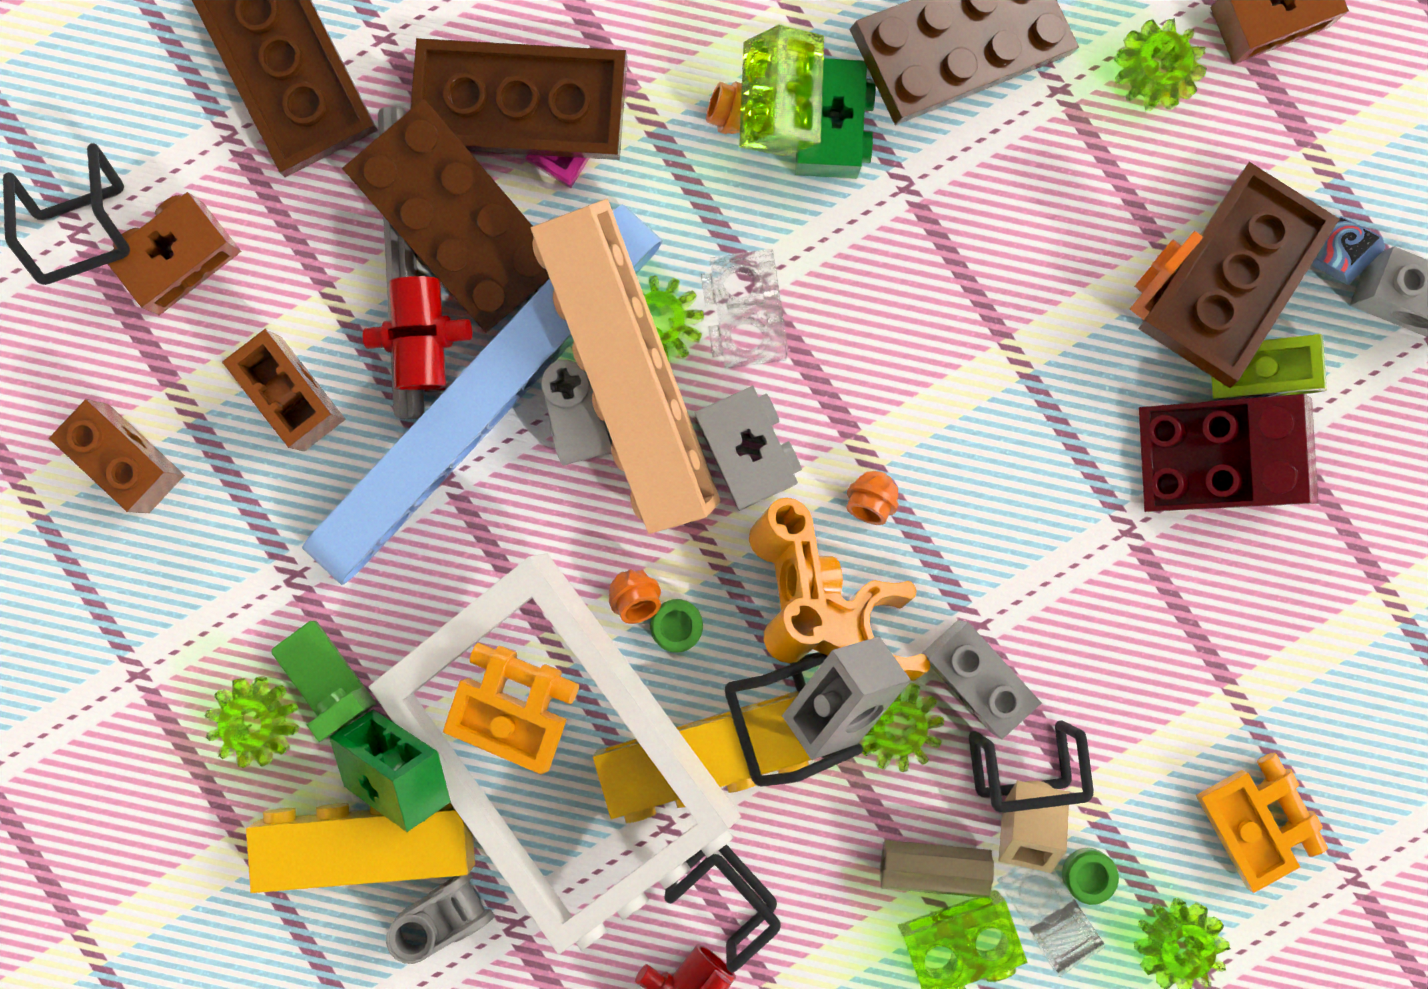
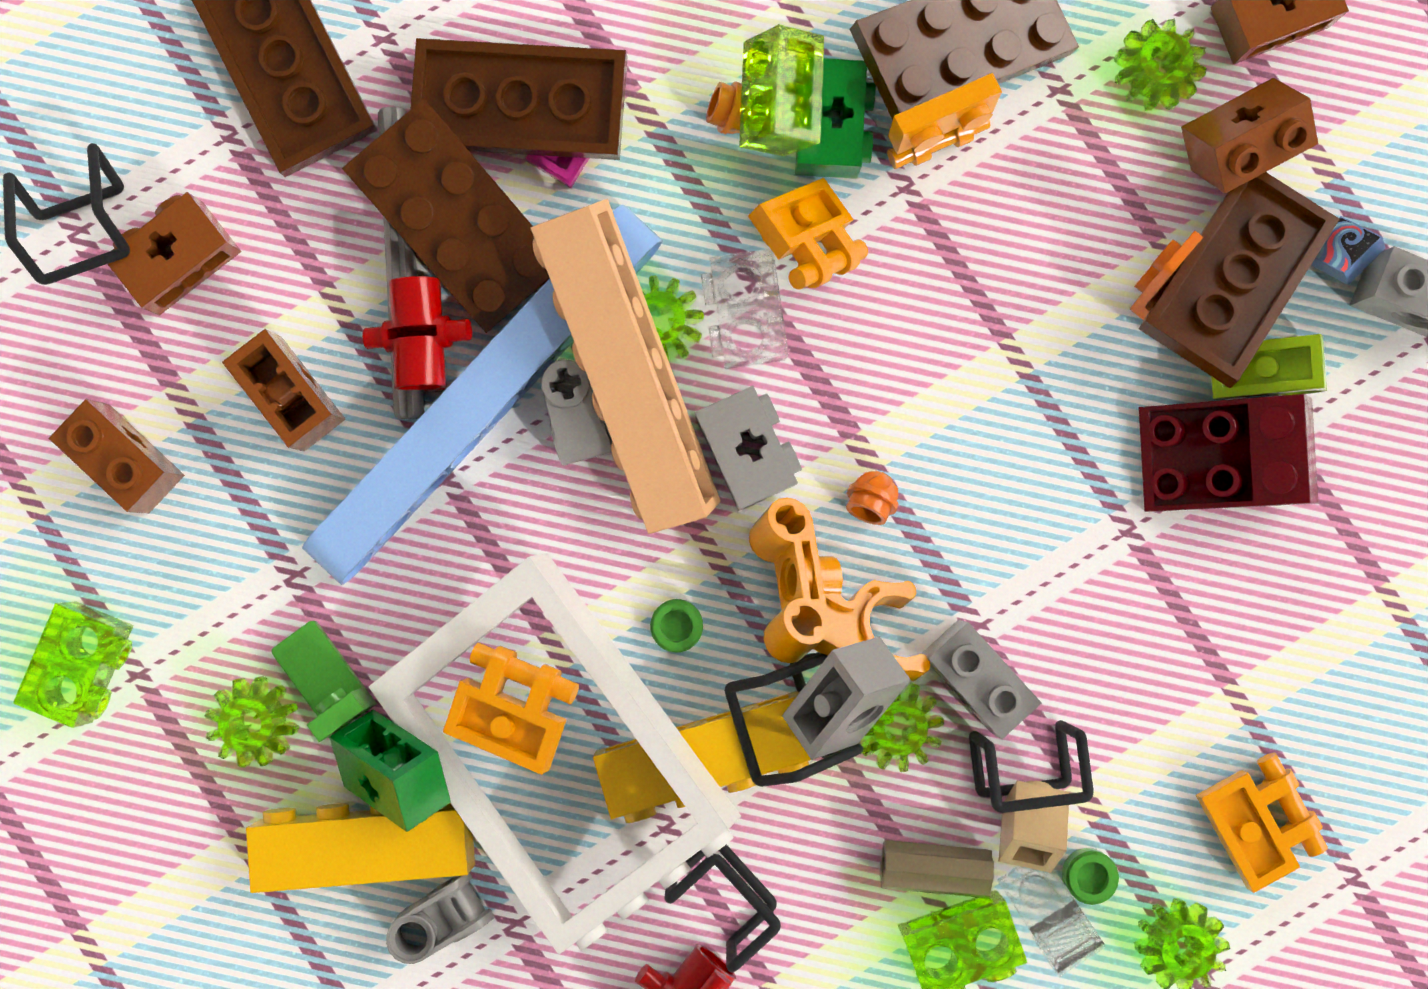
(63, 656): none -> clear neon green brick
(634, 596): orange plate -> none
(799, 221): none -> light orange plate
(943, 122): none -> light orange plate
(1250, 135): none -> dark orange brick

